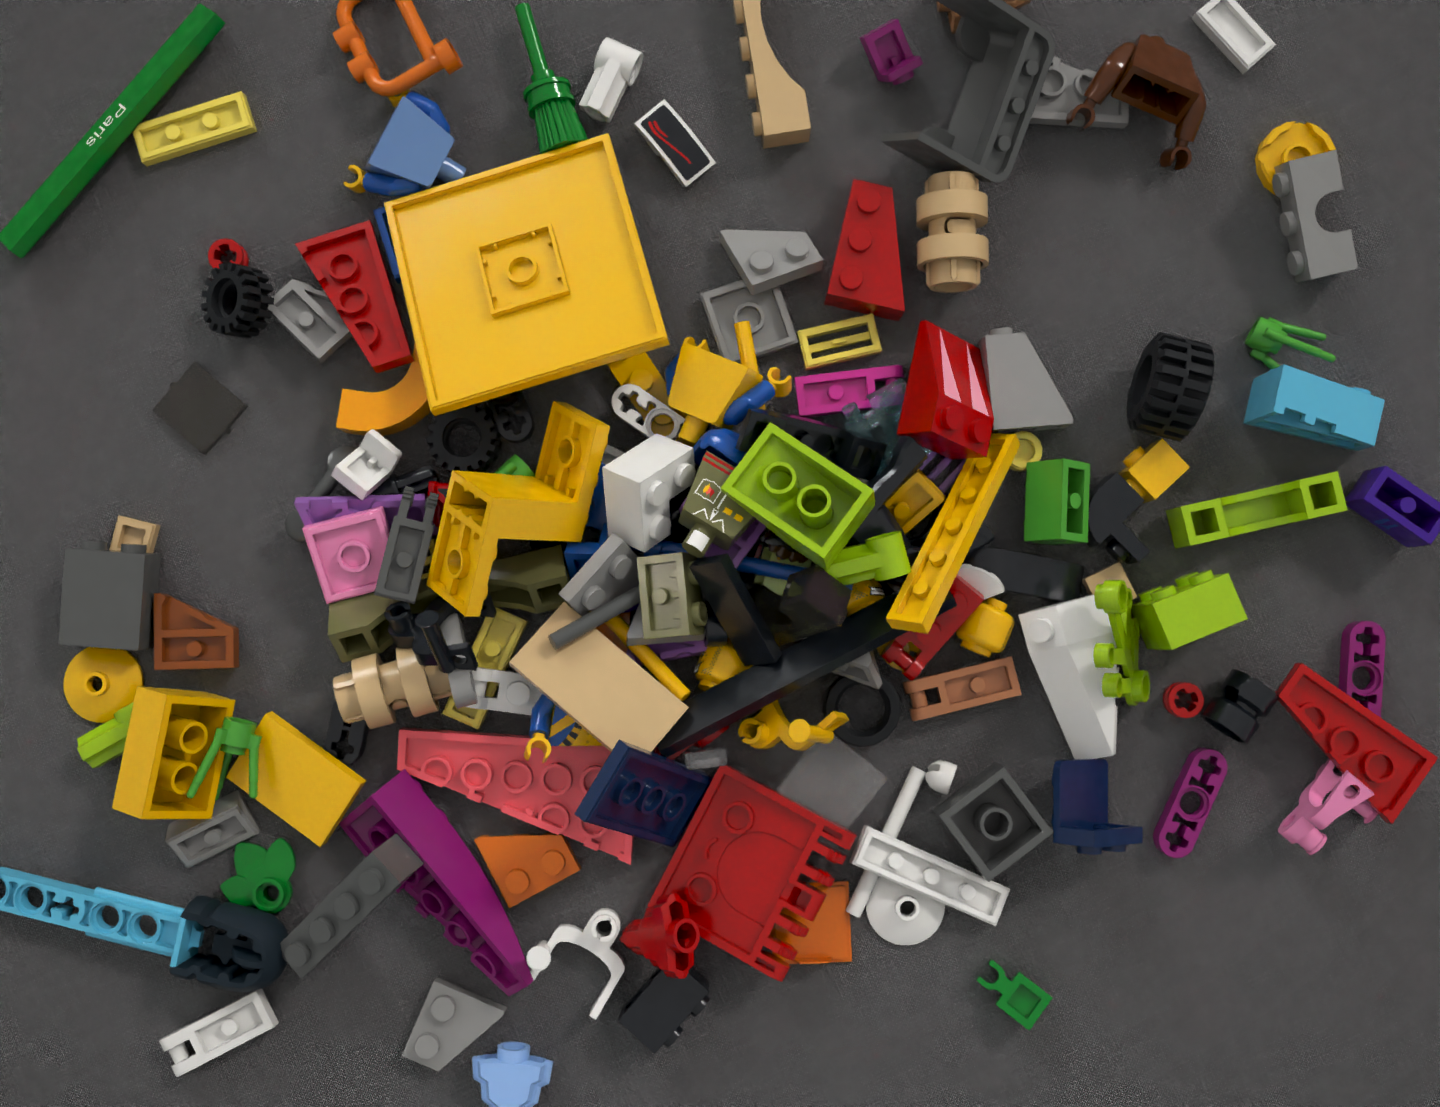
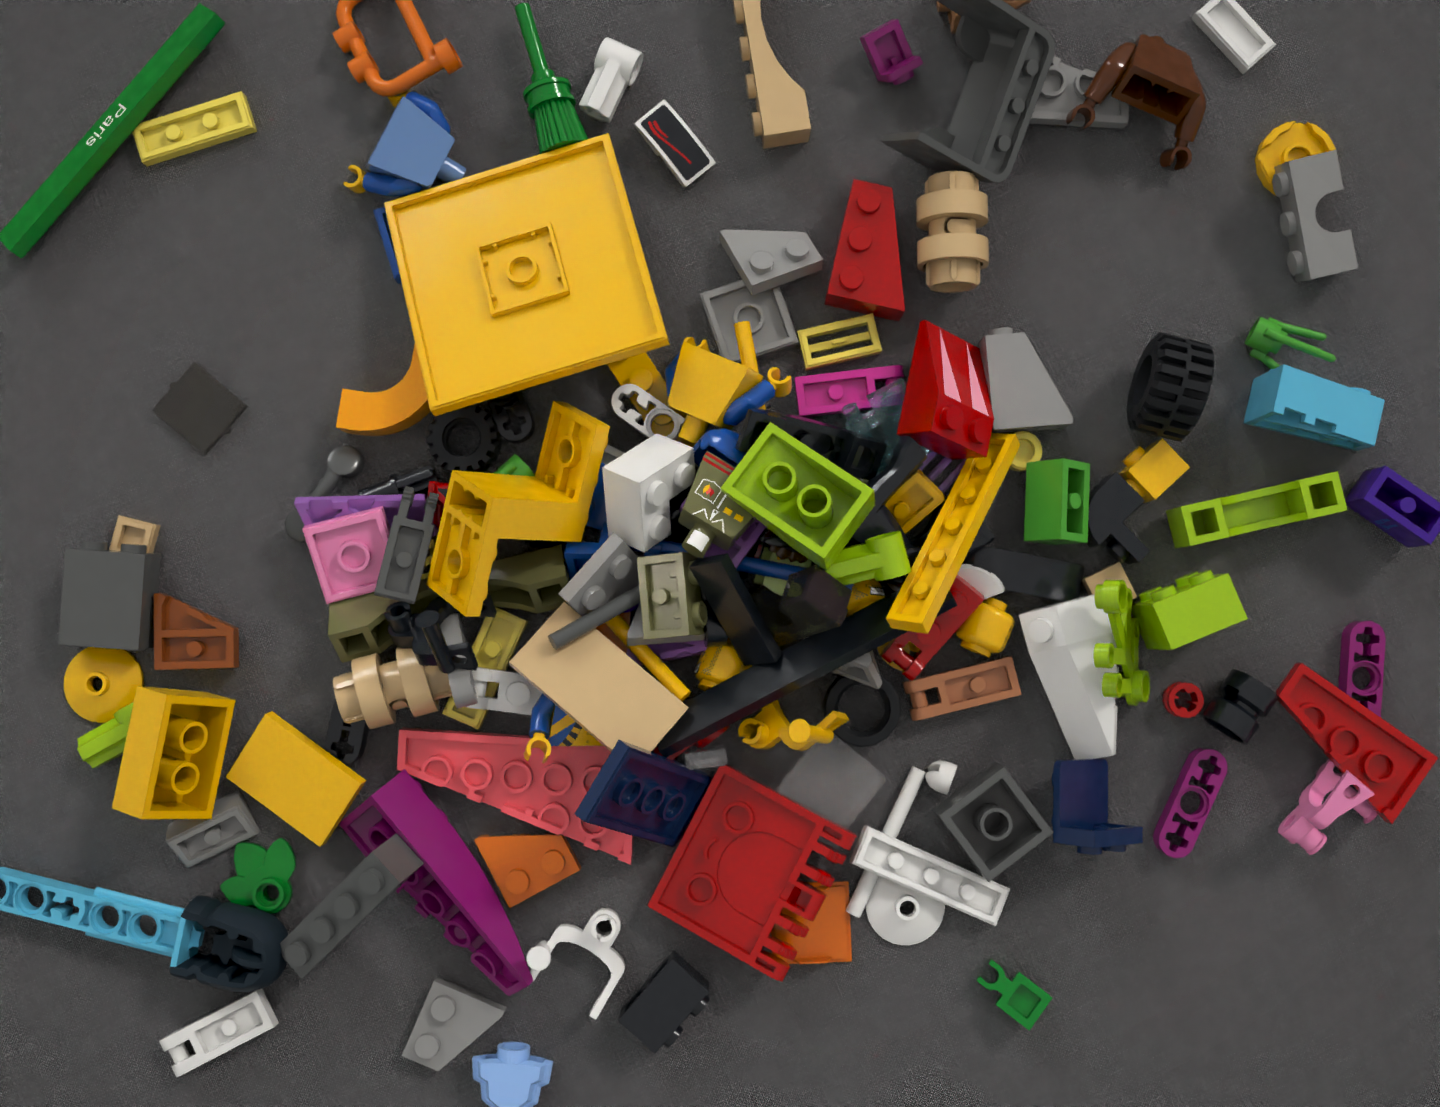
(222, 245): red bush -> none
(233, 739): bright green plant -> none
(237, 300): black tyre -> none
(310, 318): light grey wing -> none
(358, 285): red wing -> none
(367, 465): white bracket -> none
(665, 936): red rock -> none

